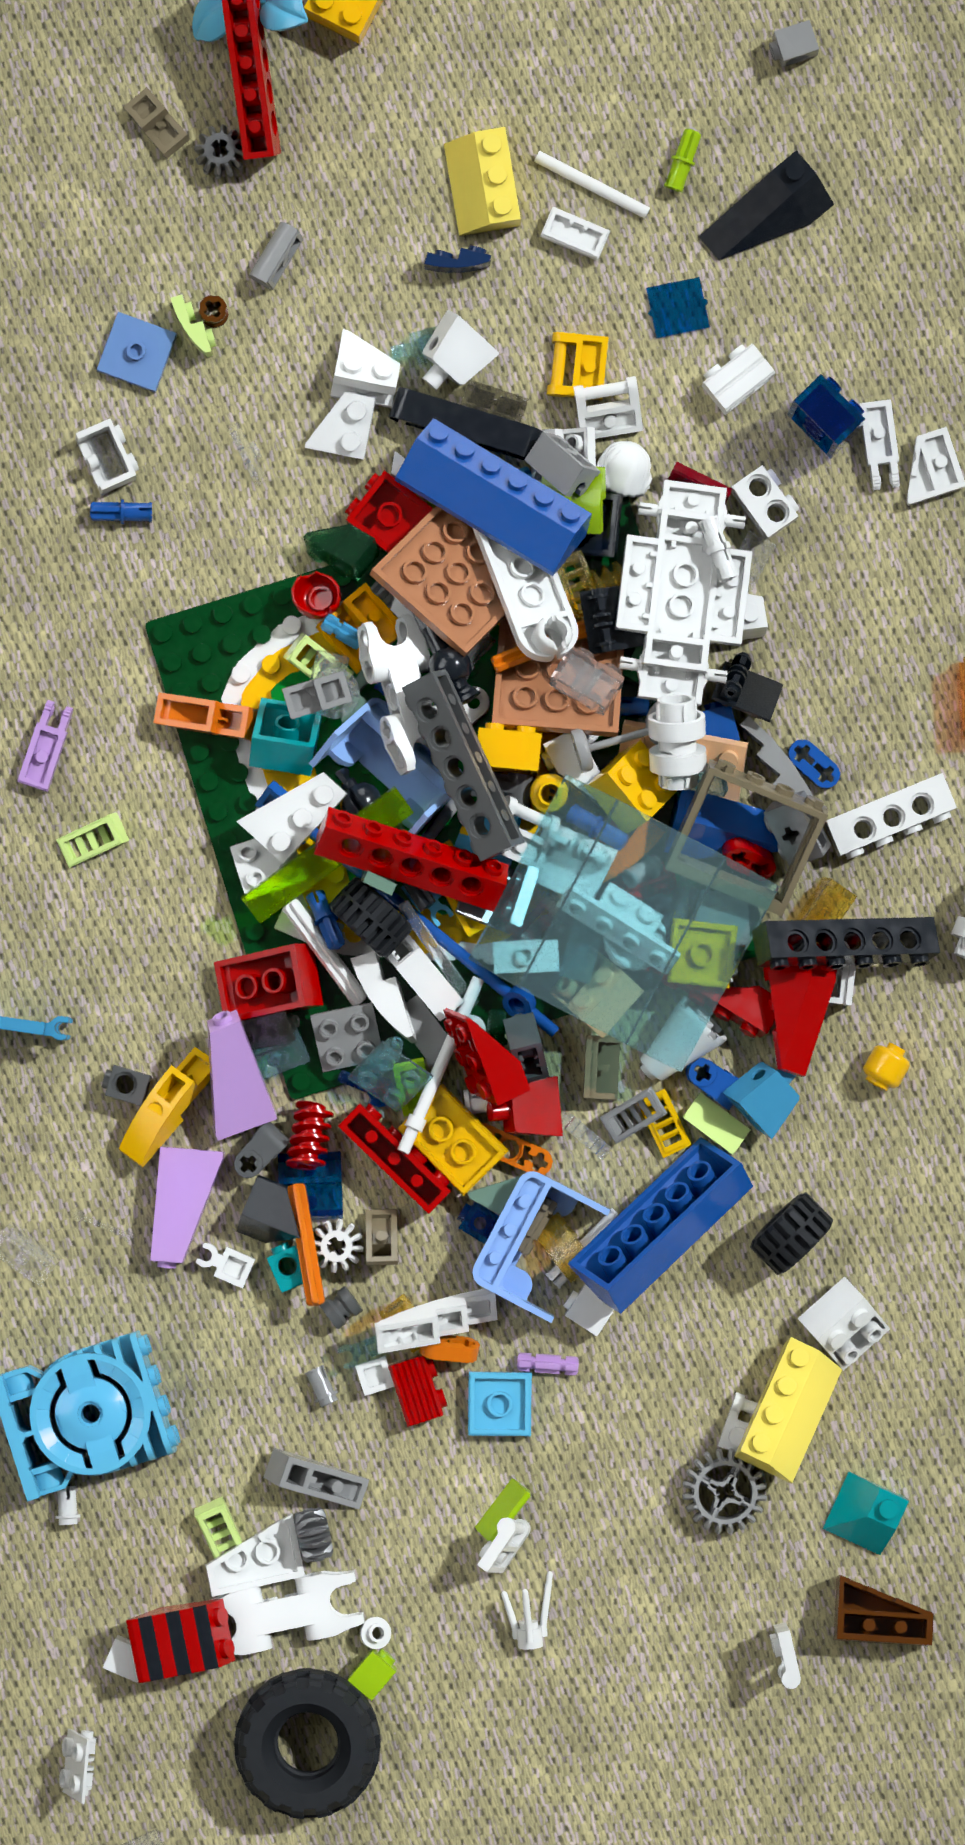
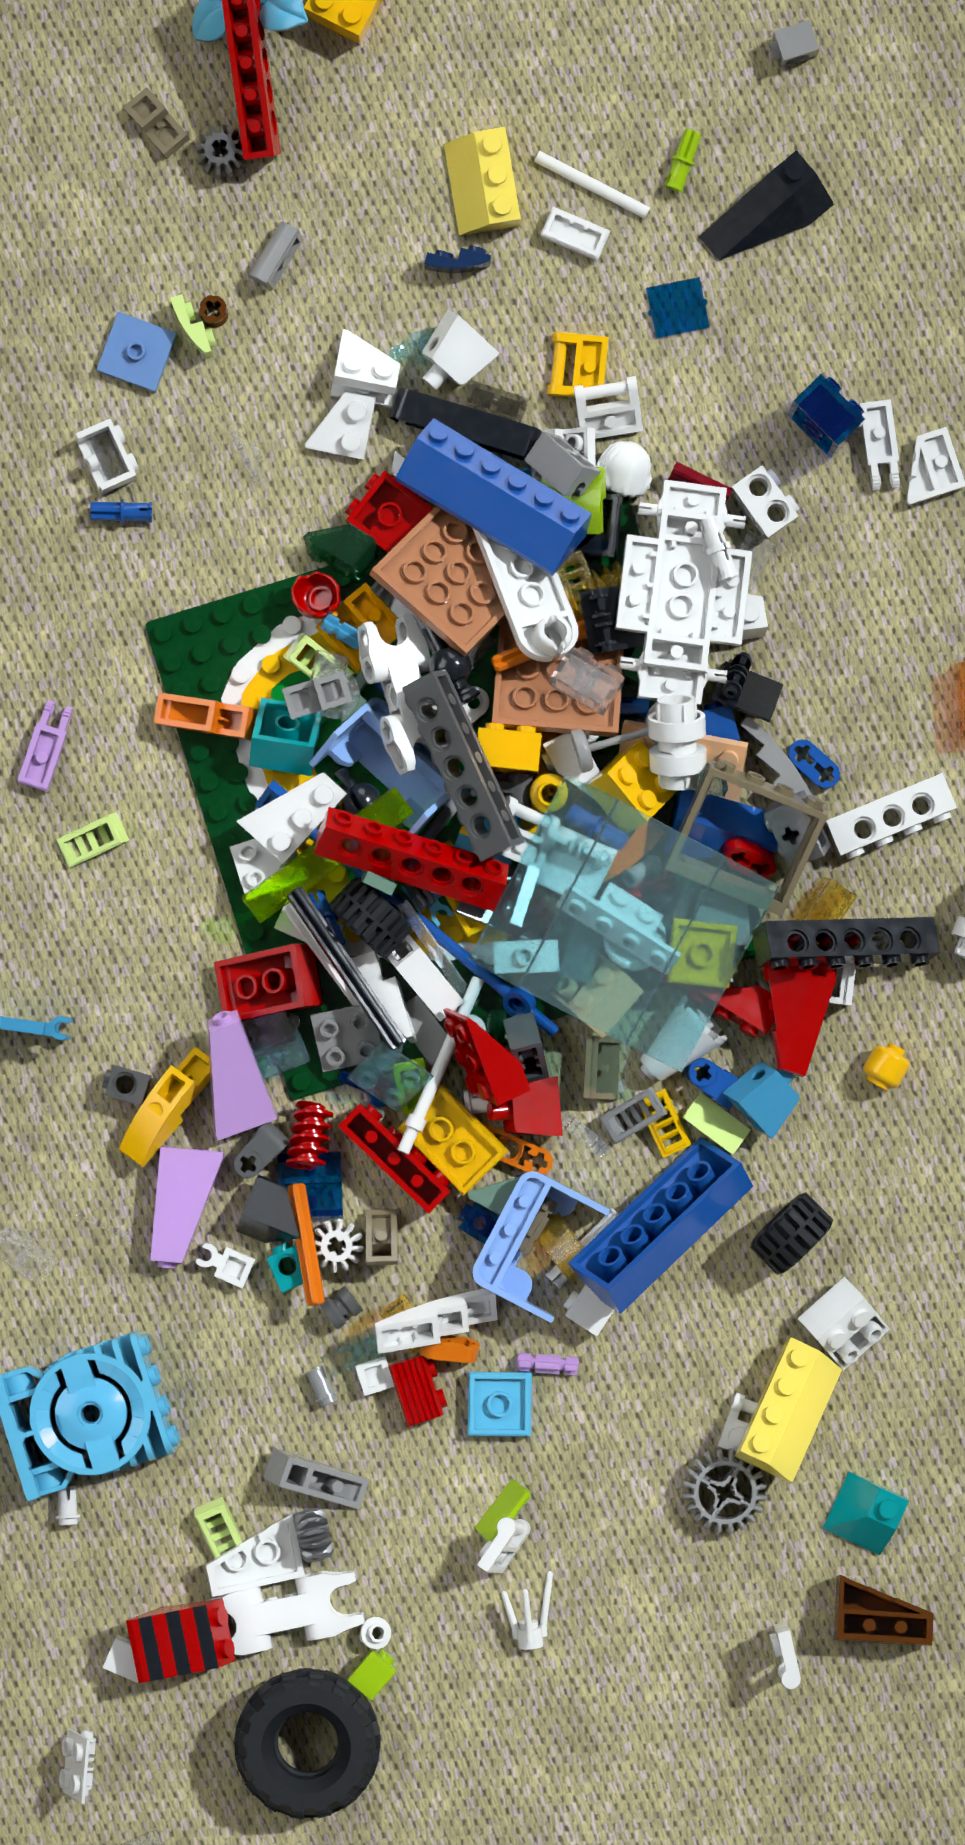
(346, 968): none -> black axle
(737, 378): white brick -> none

